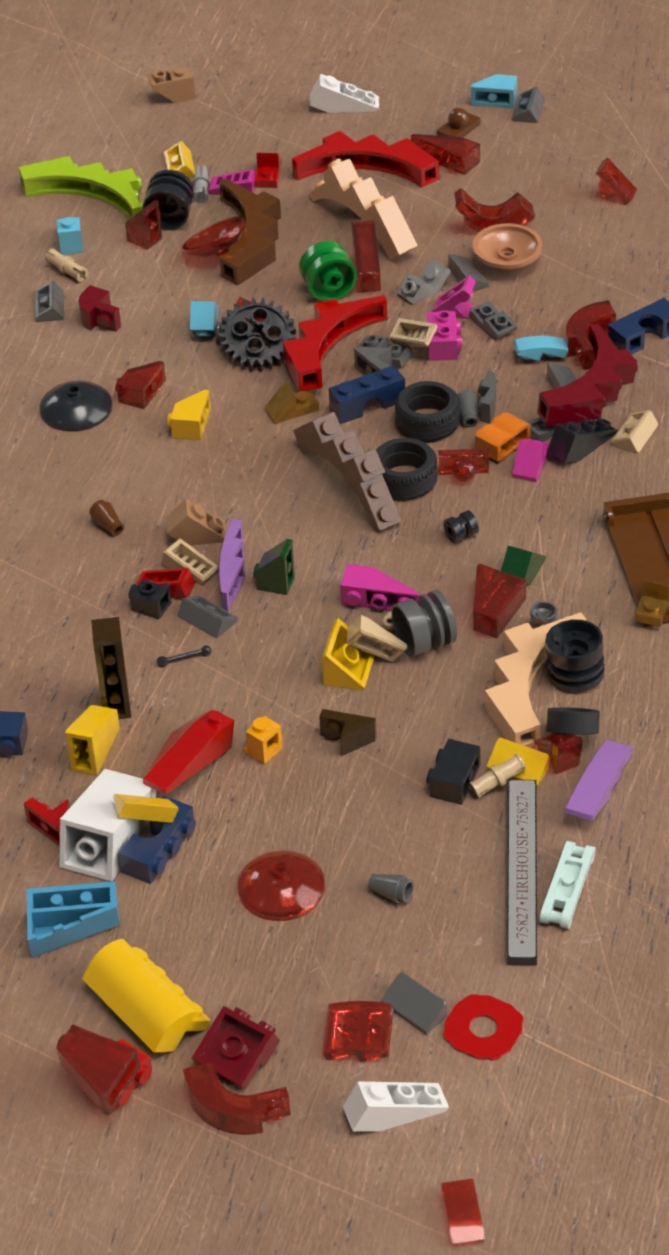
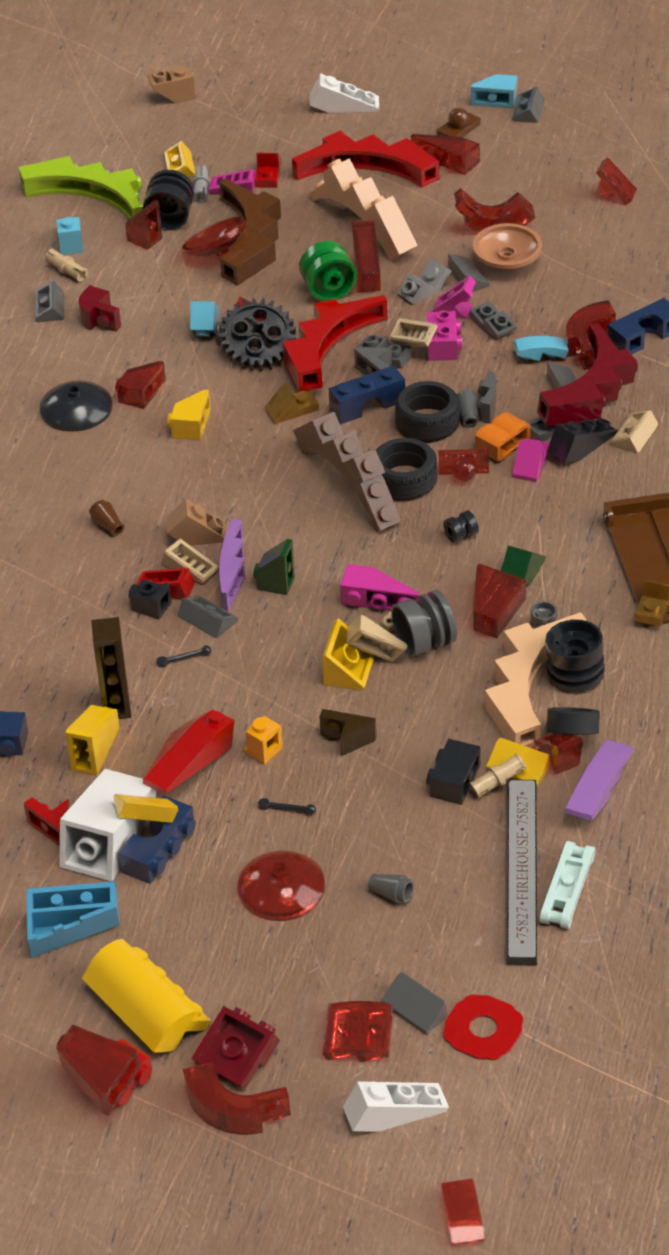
(264, 804): none -> black hinge

